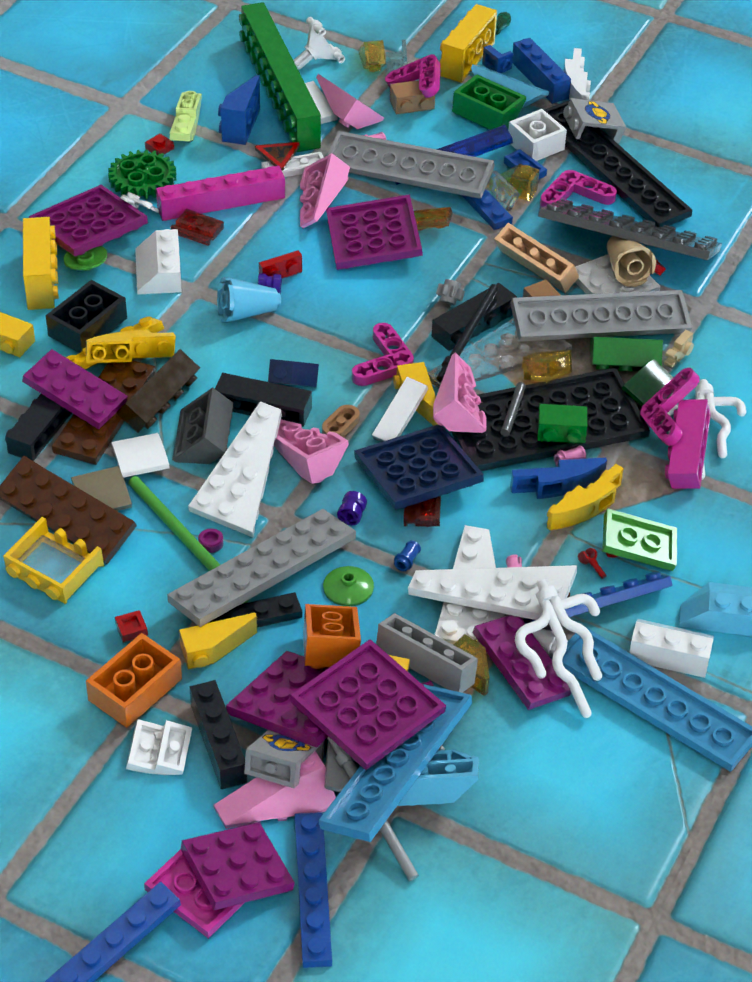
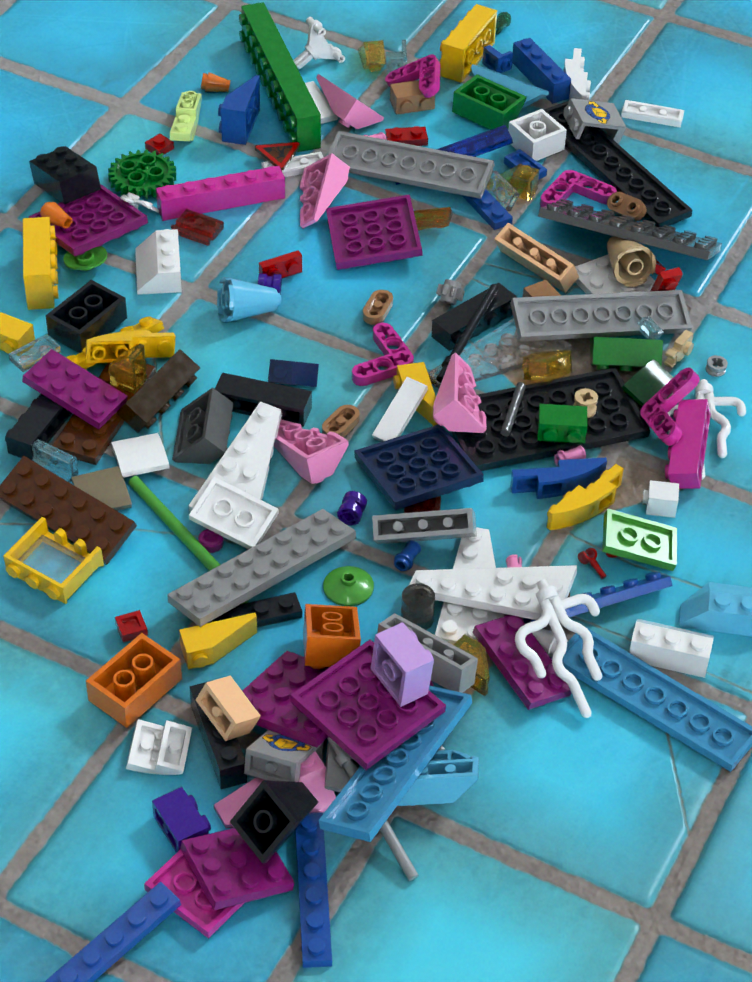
(31, 353): none -> clear plate
(55, 460): none -> clear light blue panel
(56, 214): none -> orange cone
(65, 174): none -> black brick
(129, 369): none -> clear yellow slope
(179, 817): none -> dark purple brick
(214, 83): none -> orange cone
(228, 708): none -> light nougat brick
(233, 513): none -> white plate
(273, 815): none -> black slope
(377, 307): none -> medium nougat plate
(402, 664): none -> lavender brick
(411, 135): none -> red plate
(418, 605): none -> clear smoke wheel
(424, 526): none -> light grey brick
(587, 398): none -> tan wheel
(625, 205): none -> medium nougat plate
(650, 328): none -> clear light blue plate
(652, 113): none -> white tile
(661, 498): none -> white brick
(667, 280): none -> red plate
(713, 370): none -> light grey bush

